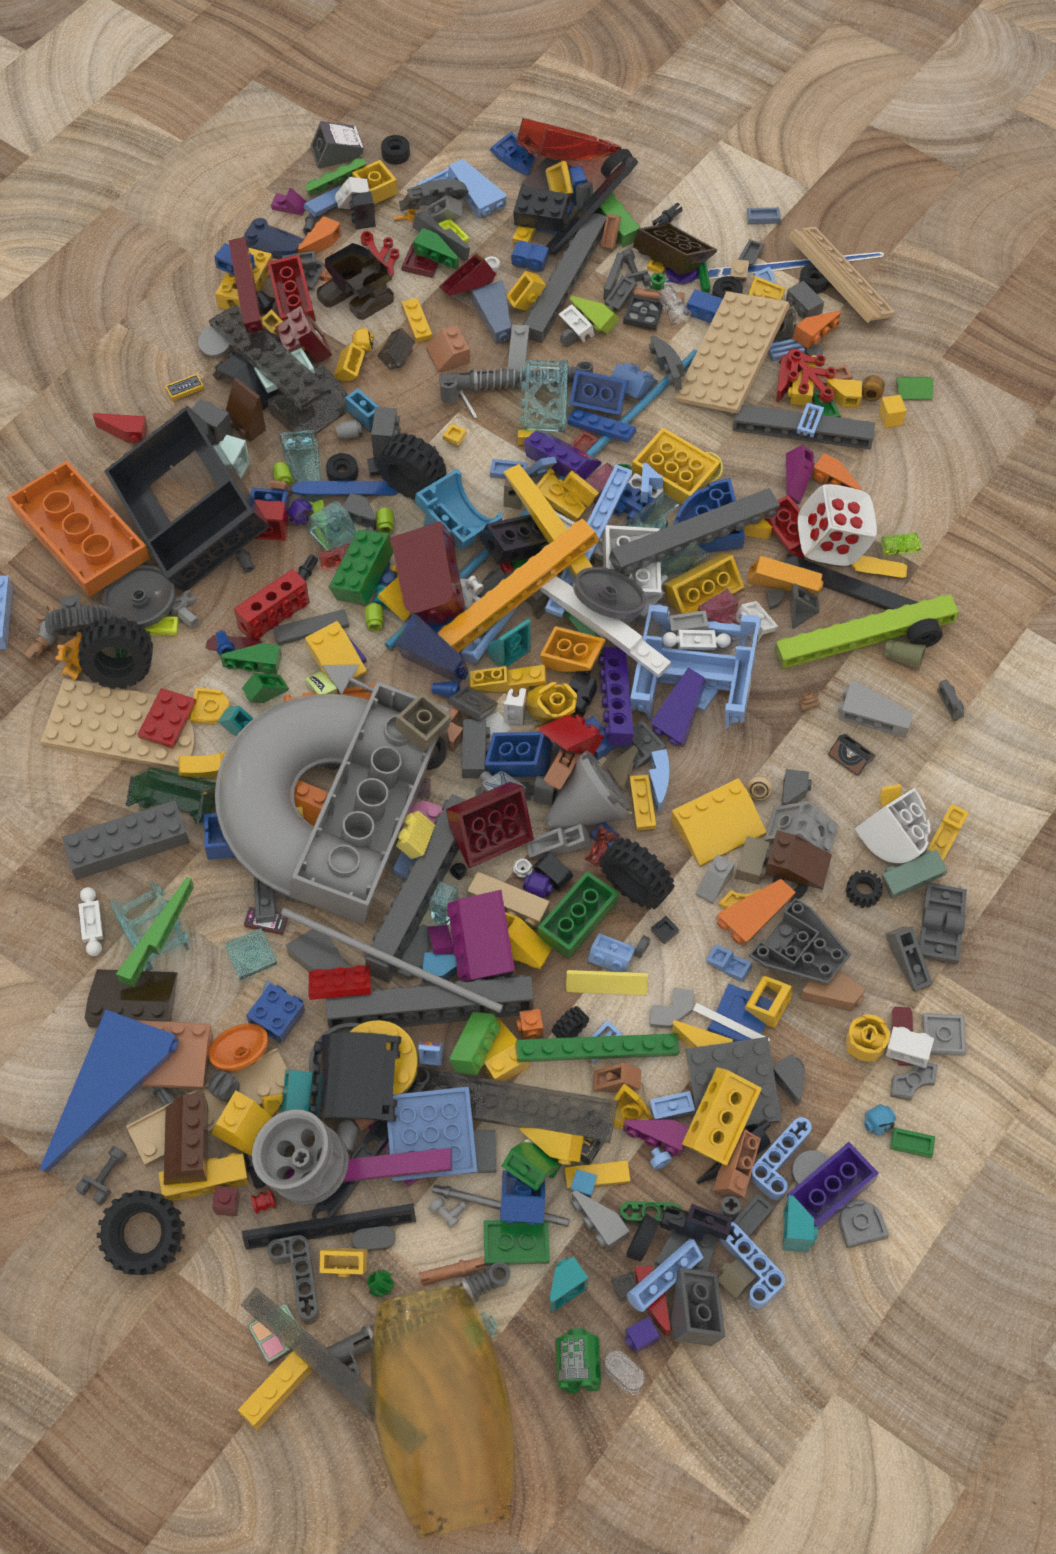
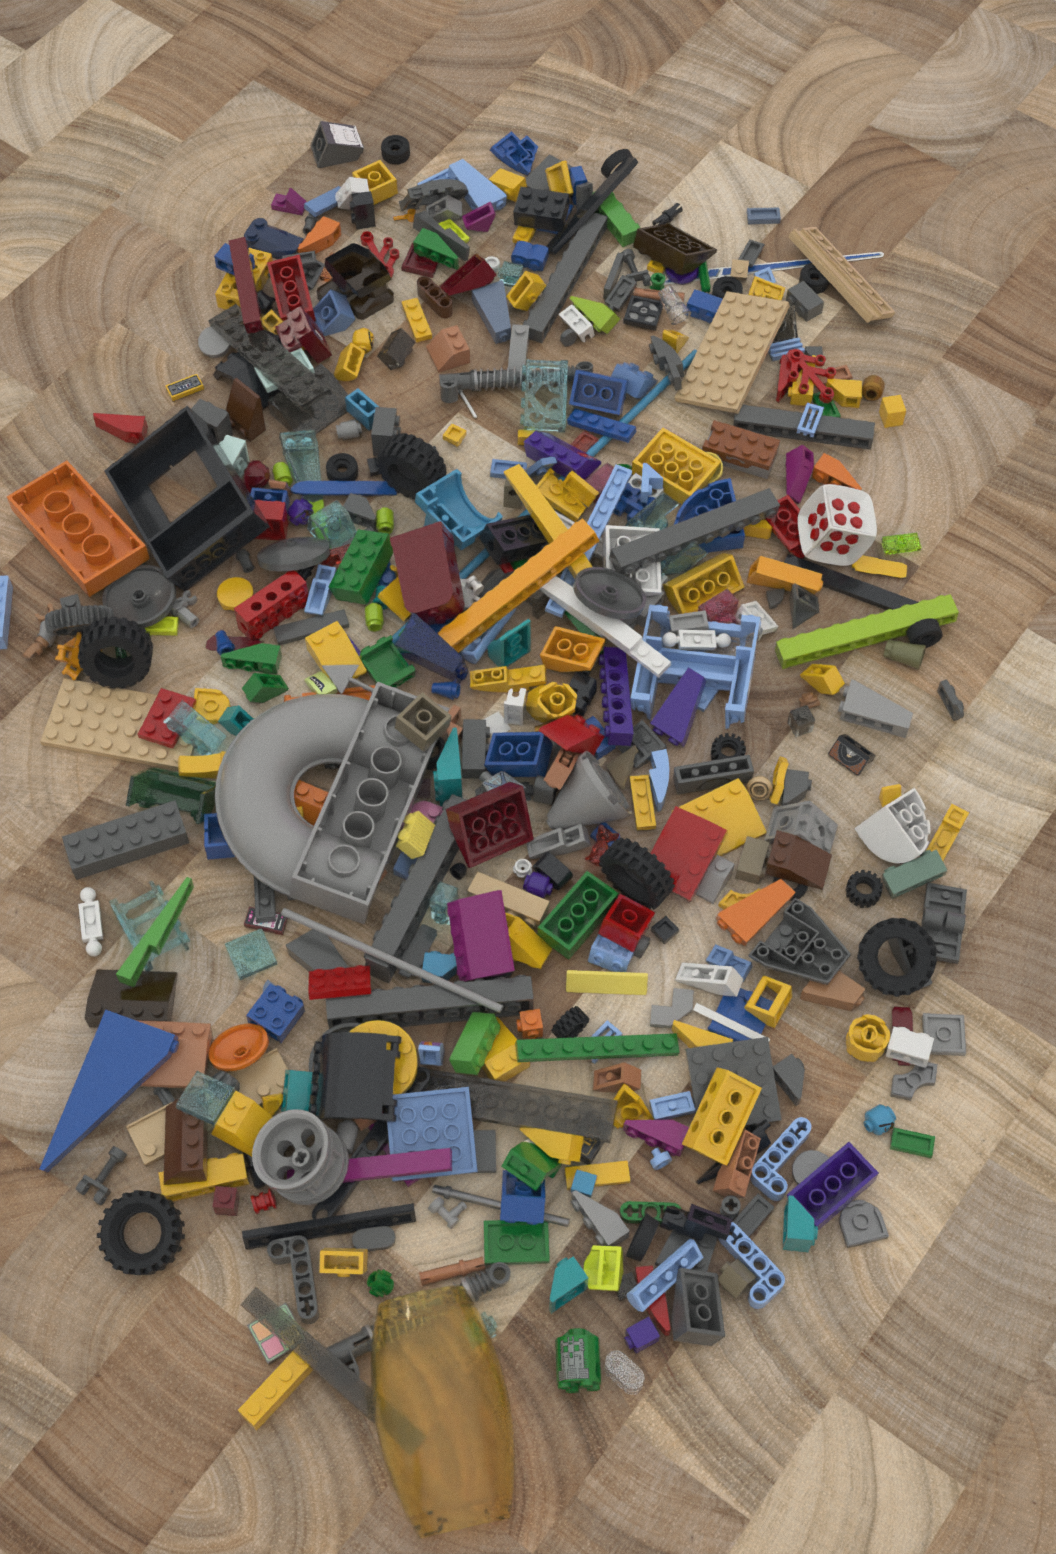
(194, 729): none -> clear light blue brick
(205, 1098): none -> clear light blue tile
(234, 592): none -> yellow tile
(256, 475): none -> dark red piece
(293, 554): none -> dark grey dish
(319, 592): none -> light blue slope
(333, 313): none -> medium blue slope
(336, 178): bright green wing -> none
(386, 663): none -> green panel
(434, 297): none -> reddish brown beam
(440, 939): magenta tile -> none
(448, 774): none -> teal slope
(472, 703): flat silver tile -> none
(480, 218): none -> magenta slope
(508, 183): none -> yellow brick
(510, 273): none -> clear light blue brick
(562, 143): clear red windscreen -> none
(604, 1268): none -> neon yellow slope
(610, 231): nougat tile -> none
(626, 922): none -> red brick
(674, 339): none -> yellow slope
(688, 850): none -> red slope
(711, 978): none -> white slope
(712, 774): none -> dark grey brick
(727, 741): none -> black tyre
(742, 449): none -> dark orange piece
(778, 779): none -> yellow tile
(801, 721): none -> clear smoke brick
(813, 328): orange slope -> none
(823, 678): none -> yellow slope
(912, 933): none -> black tyre
(915, 387): bright green panel -> none

